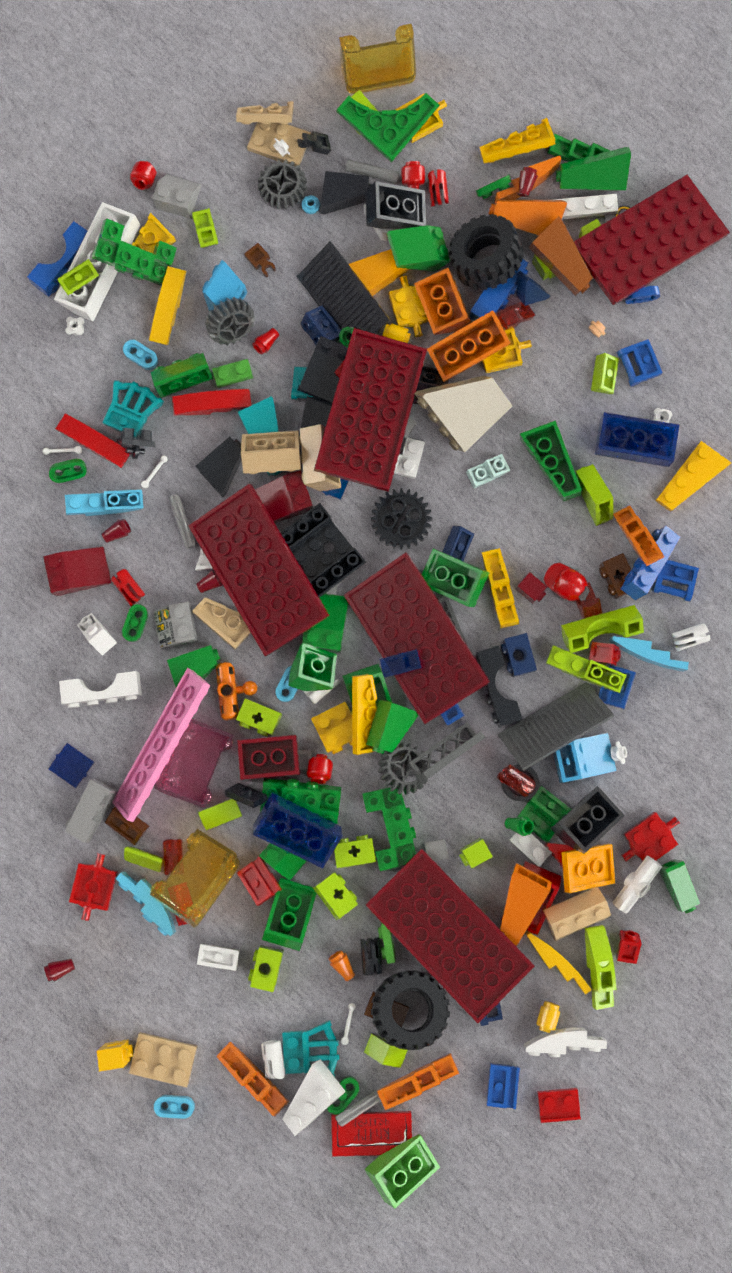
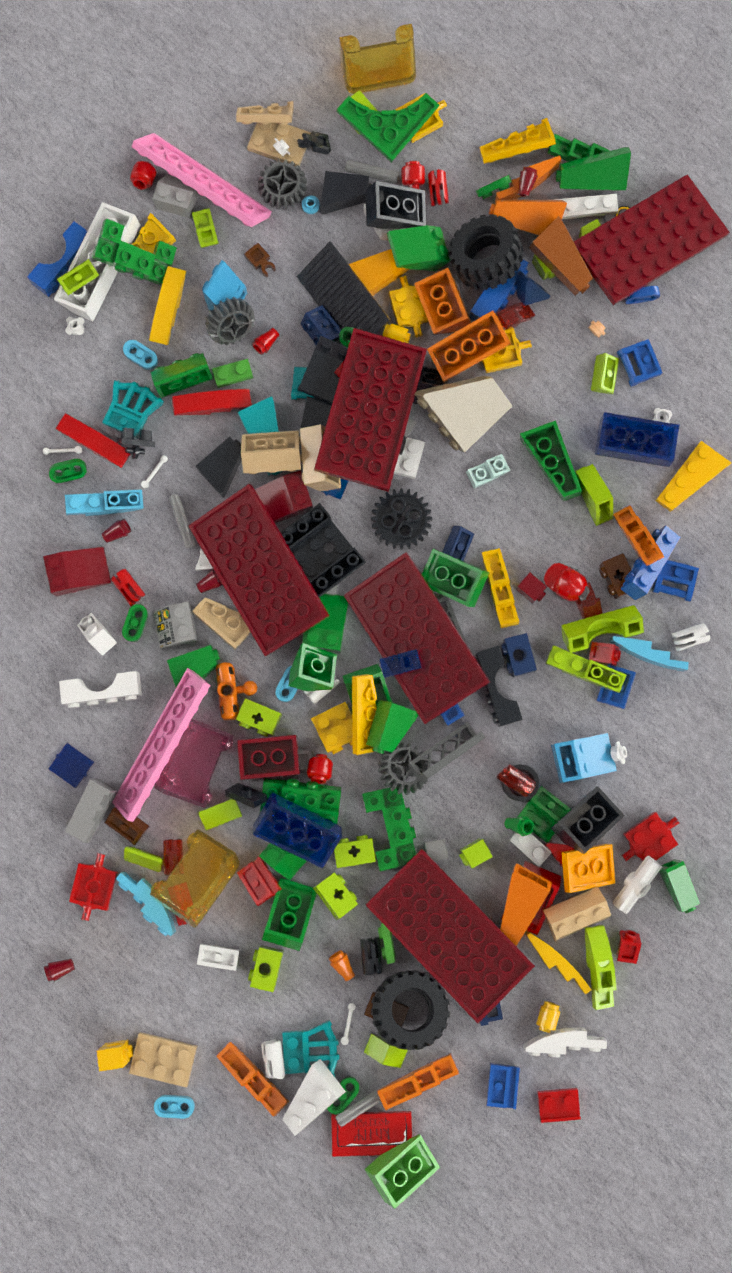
(201, 179): none -> bright pink plate
(555, 725): dark grey window -> none

